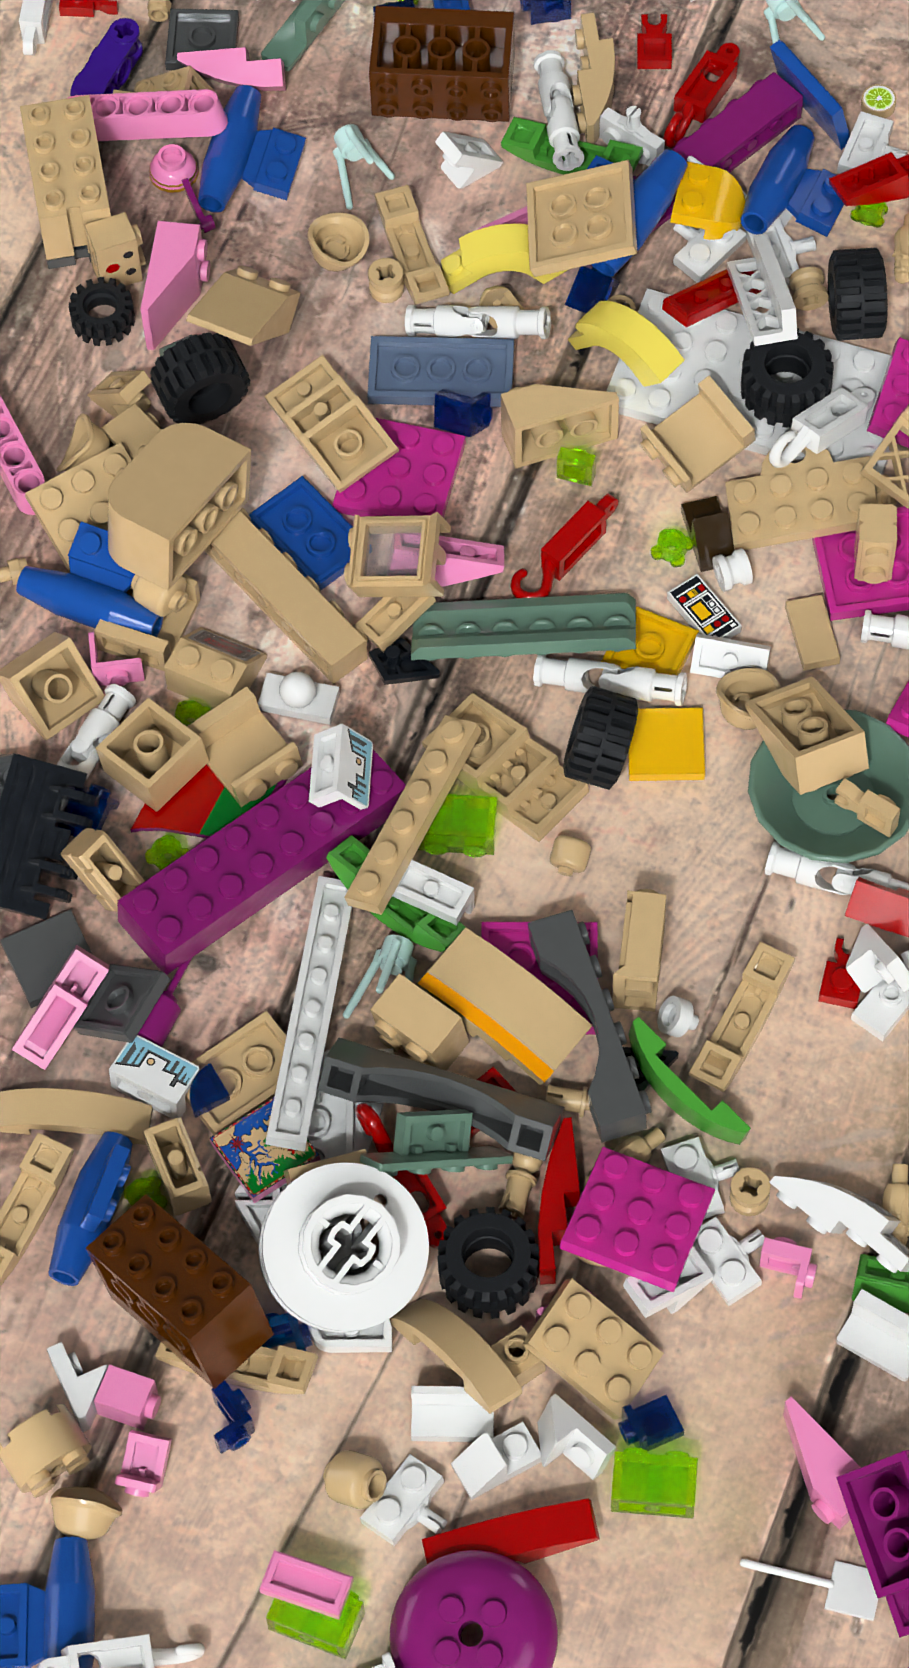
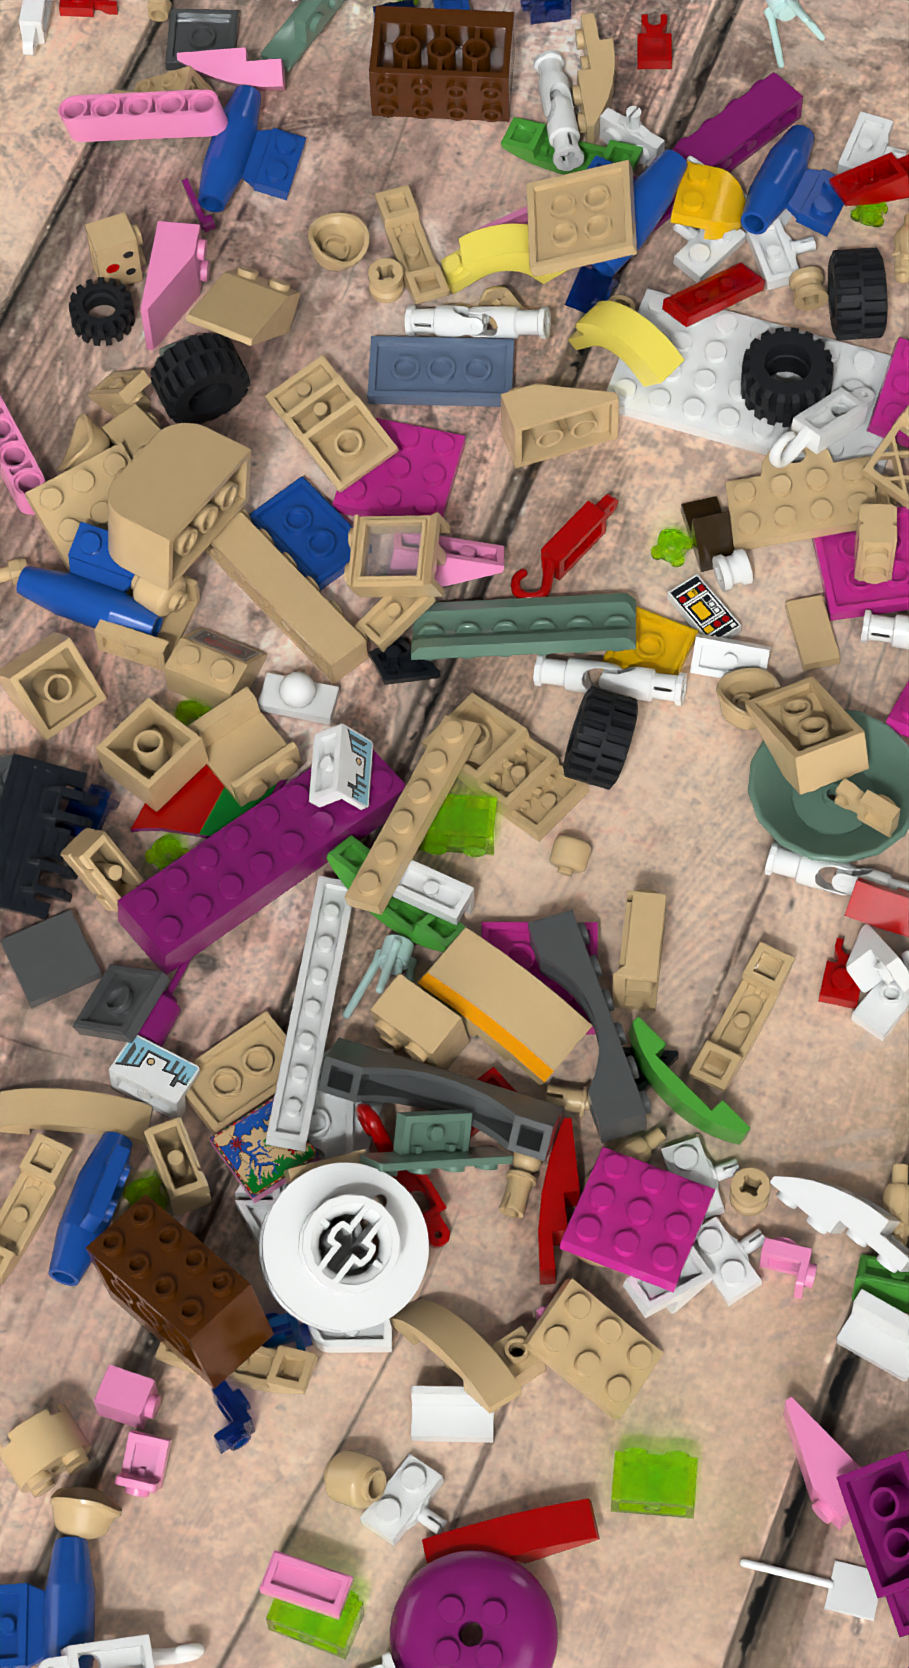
(61, 1007): bright pink slope -> none
(65, 175): tan piece -> none
(78, 1387): white slope -> none
(95, 729): white piece -> none
(110, 60): dark purple piece -> none
(114, 672): bright pink bracket -> none
(172, 166): bright pink piece -> none
(207, 1091): clear blue tile -> none
(354, 147): light aqua plant -> none
(462, 413): clear blue bracket -> none
(466, 158): white slope -> none
(488, 1232): black tyre -> none
(496, 1459): white slope -> none
(569, 1433): white slope -> none
(576, 466): clear neon green plate -> none
(650, 1424): clear blue bracket -> none
(667, 745): yellow tile -> none
(676, 1017): white tile -> none
(698, 437): tan panel -> none
(700, 96): red piece -> none
(773, 294): white fence -> none
(816, 98): blue tile -> none
(878, 100): tile -> none

